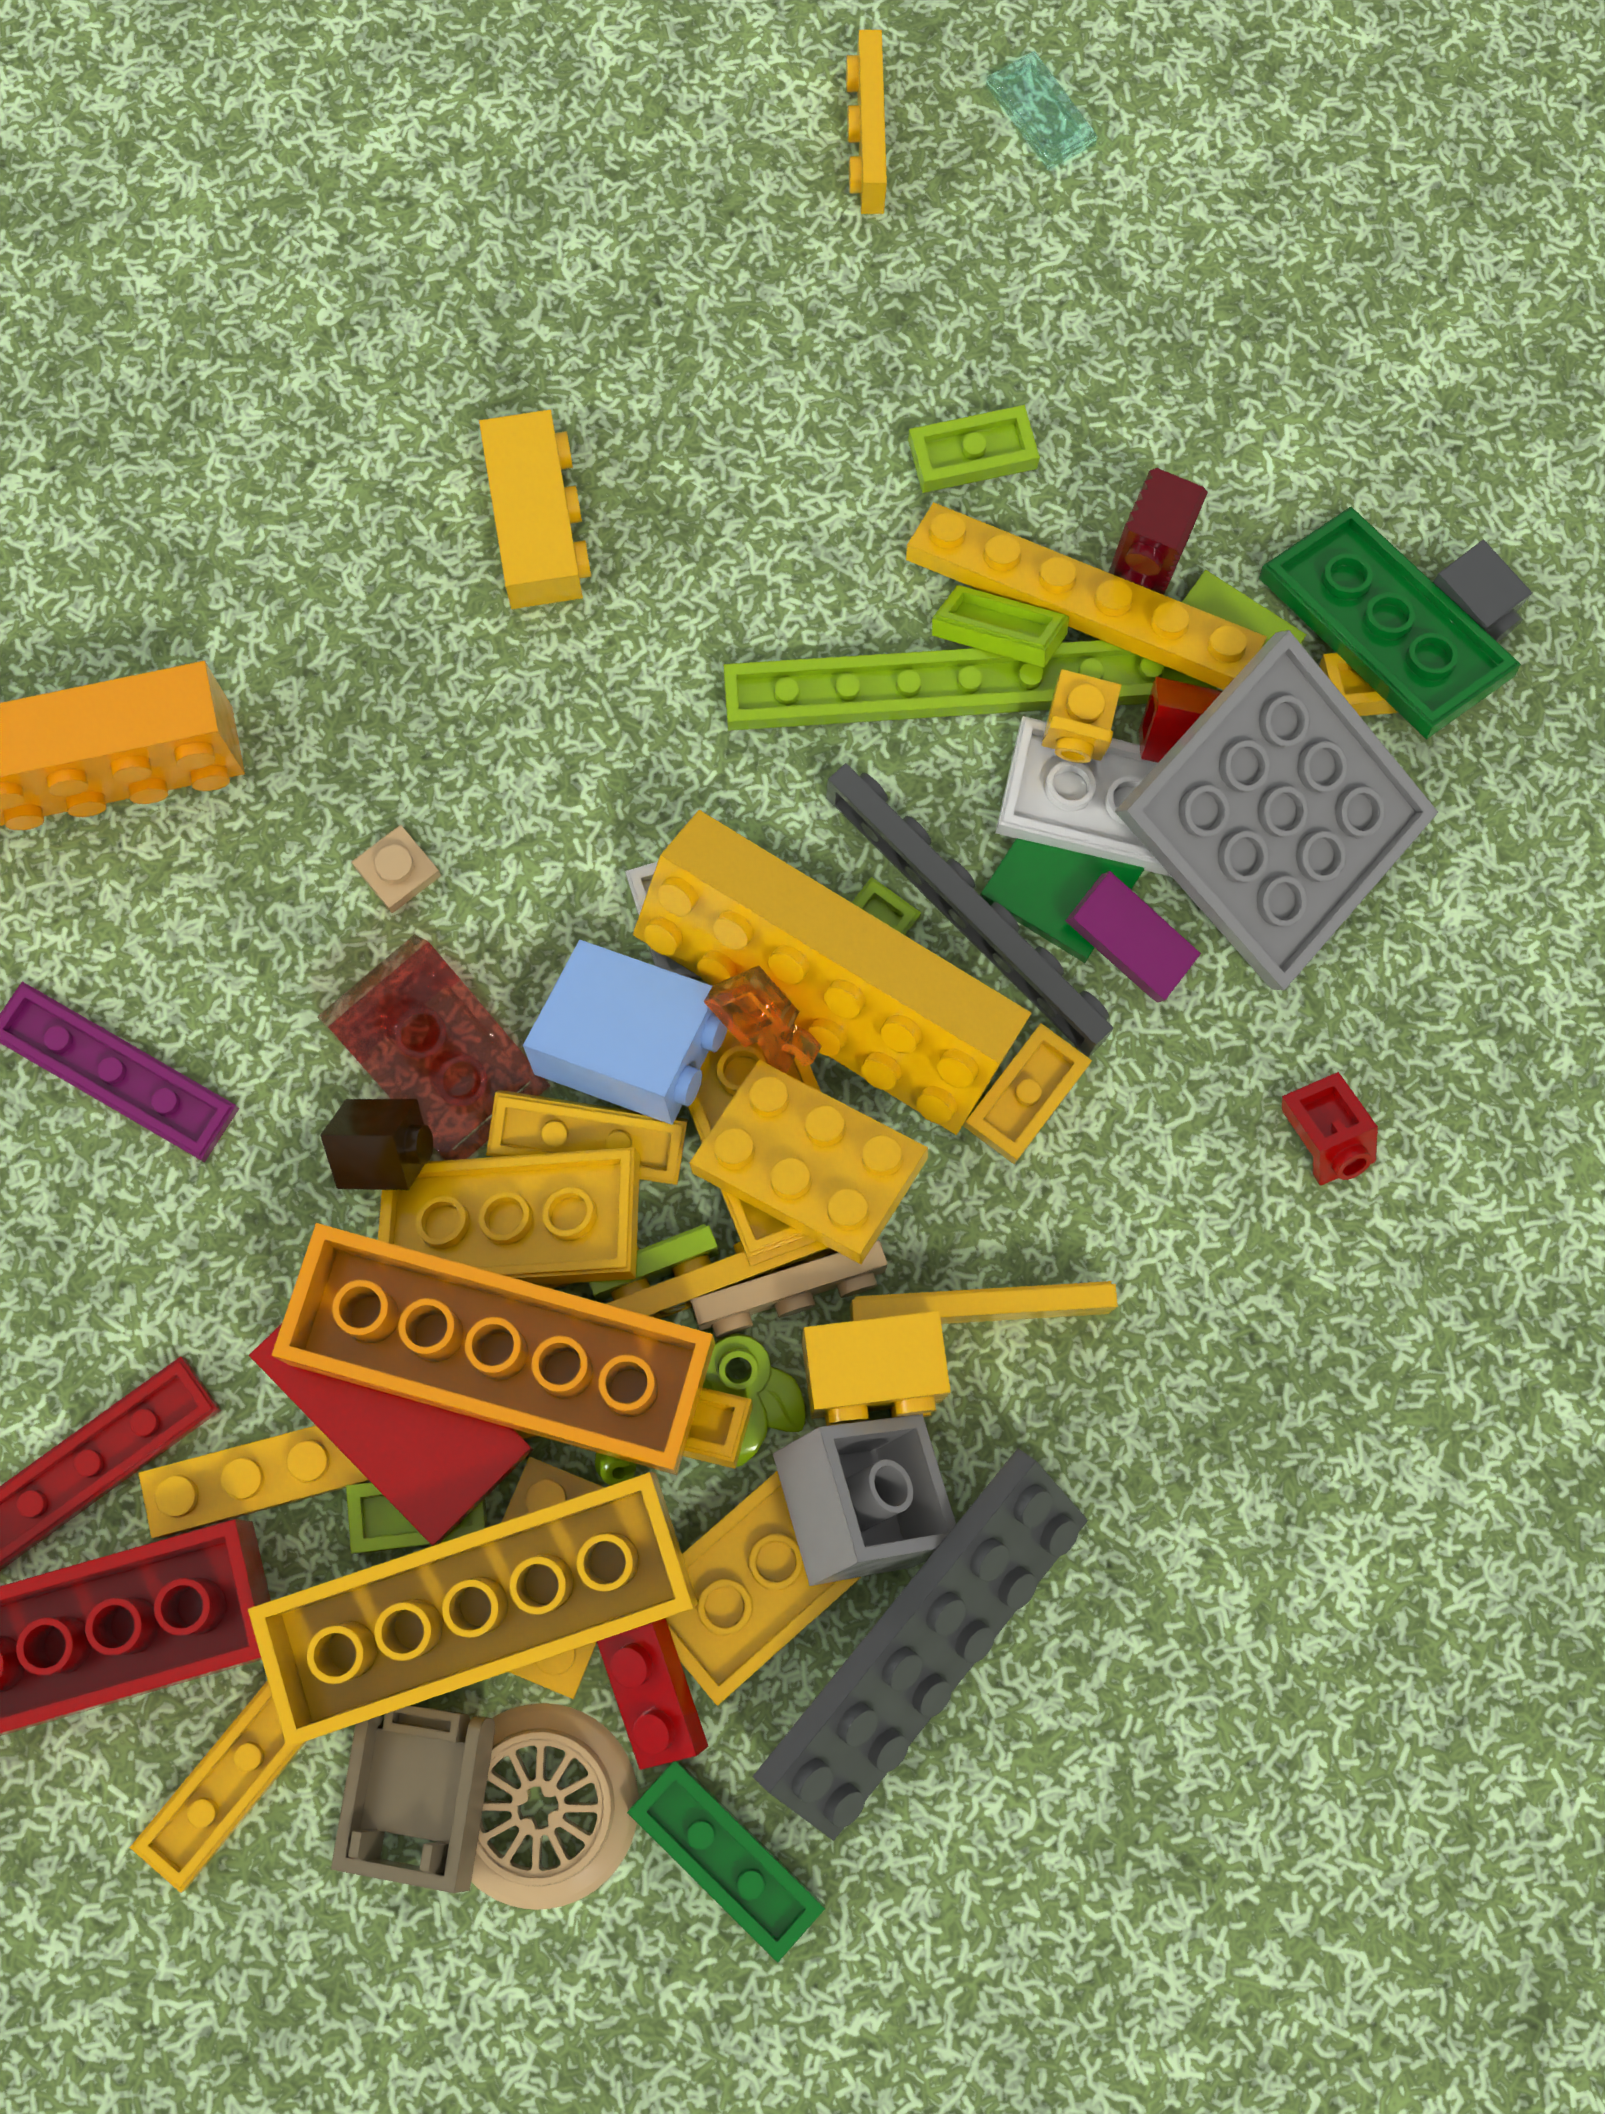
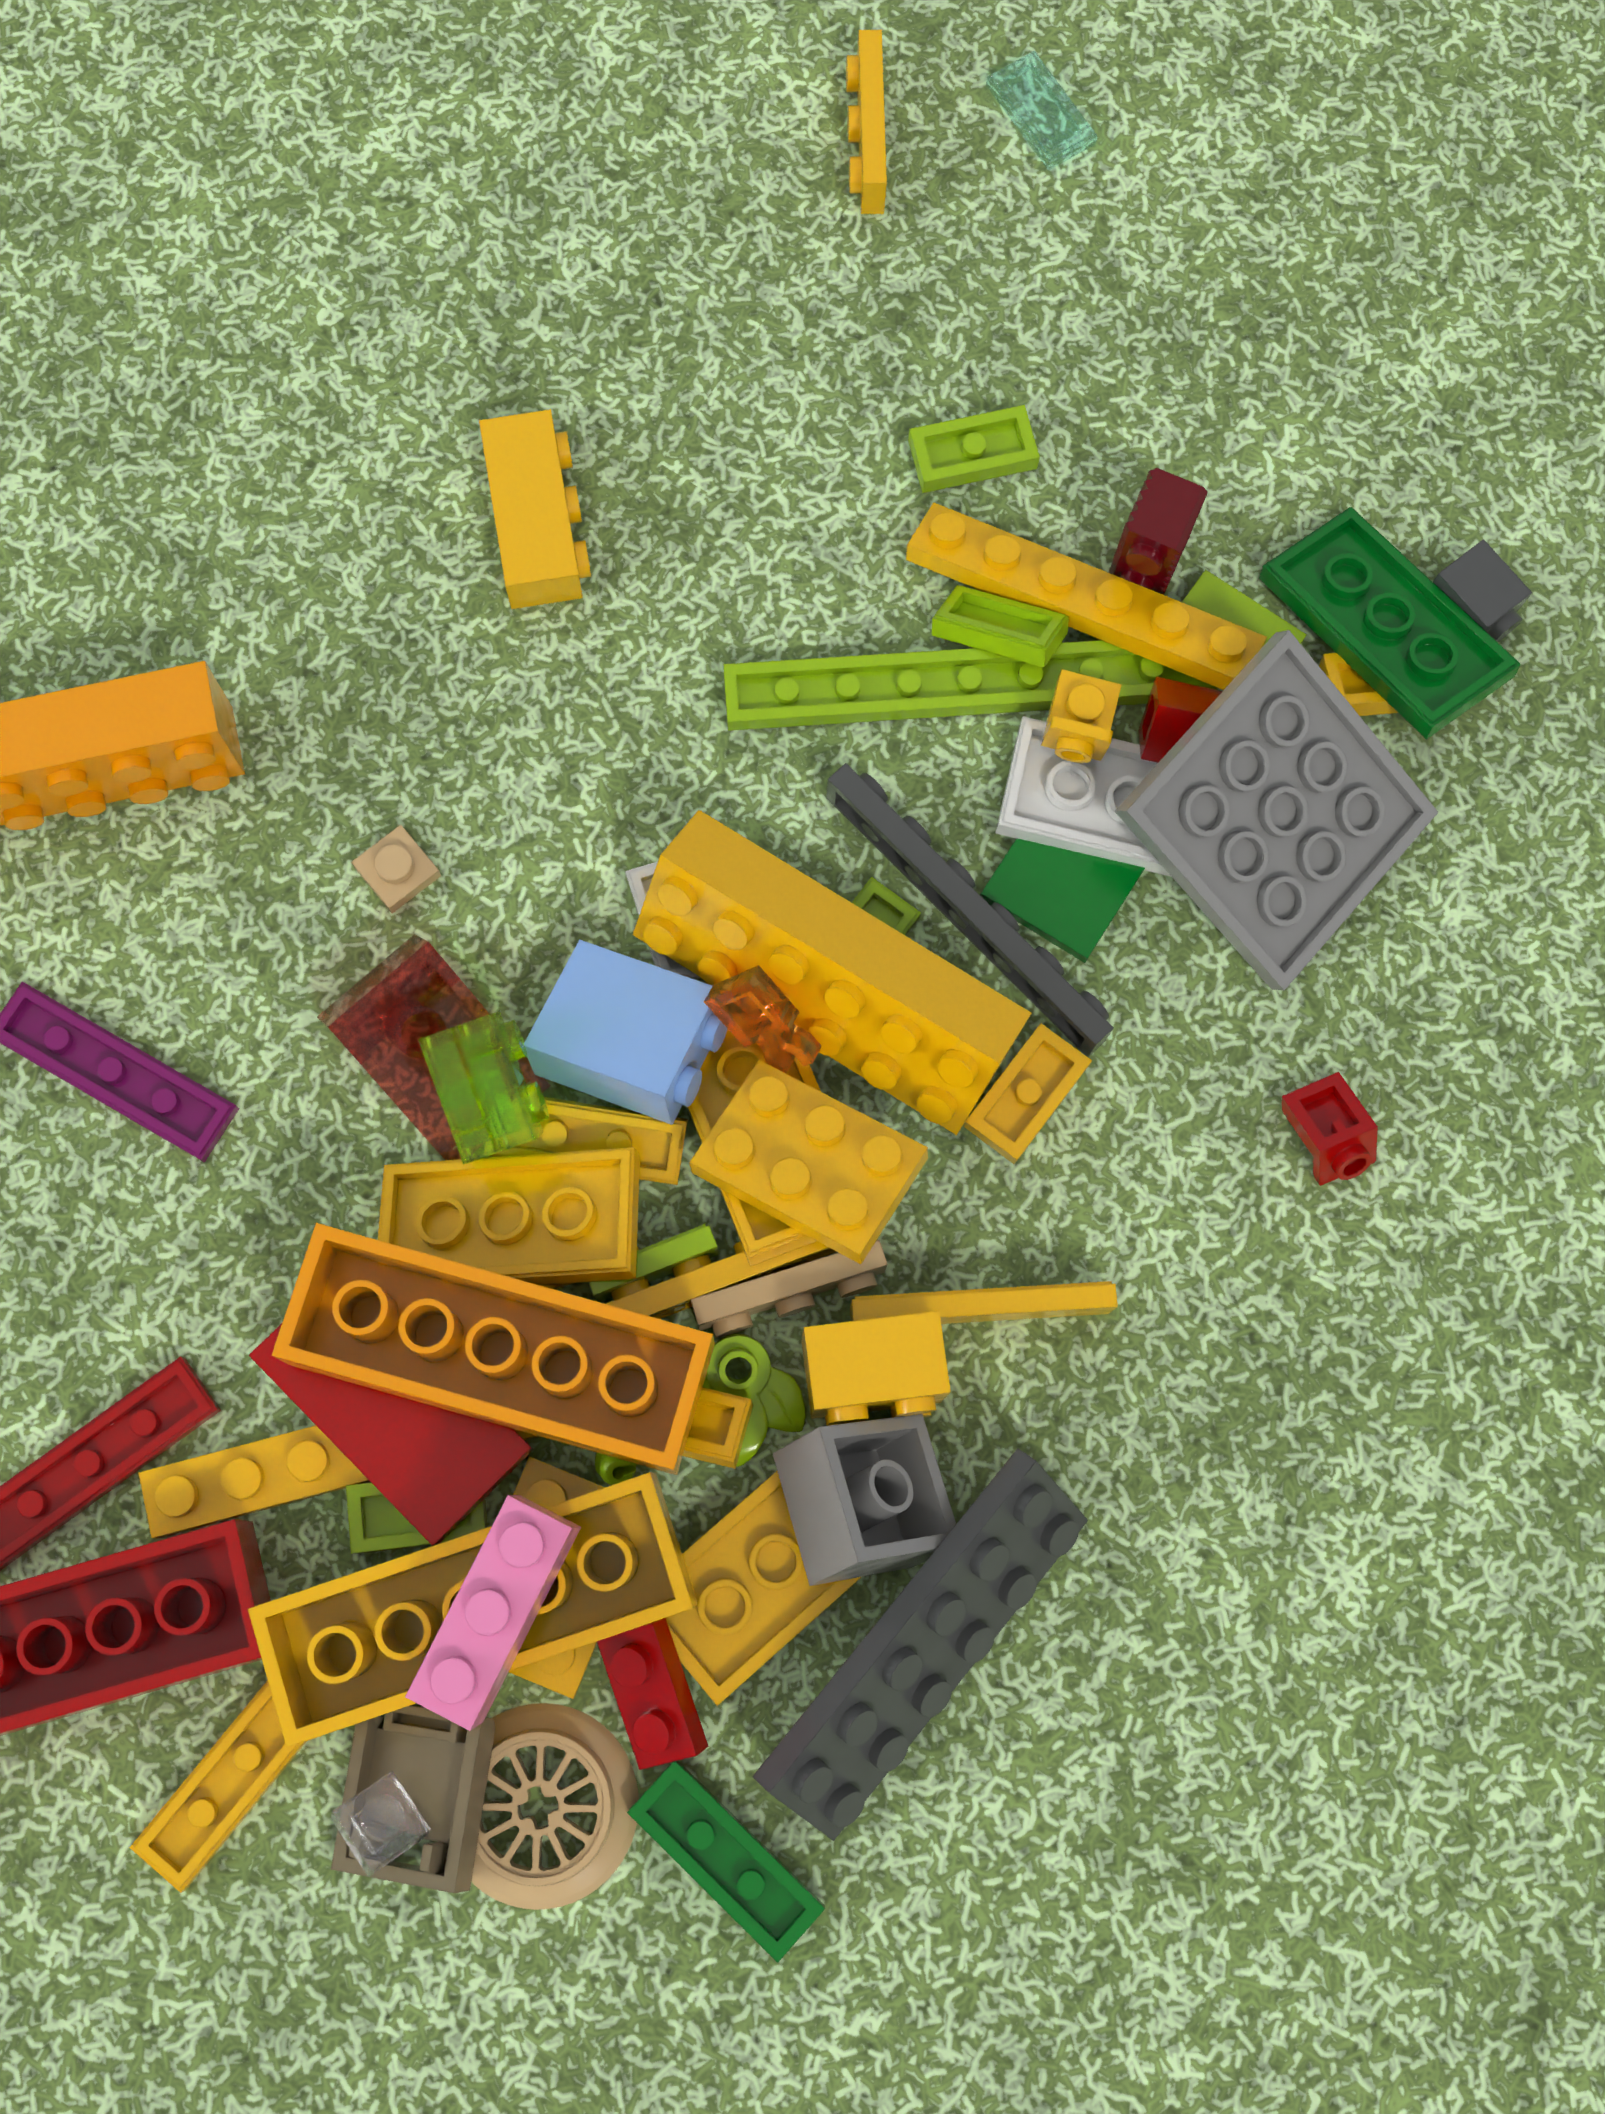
(377, 1144): dark brown brick -> none
(380, 1823): none -> clear plate
(484, 1086): none -> clear neon green brick
(493, 1612): none -> bright pink brick
(1133, 937): magenta tile -> none

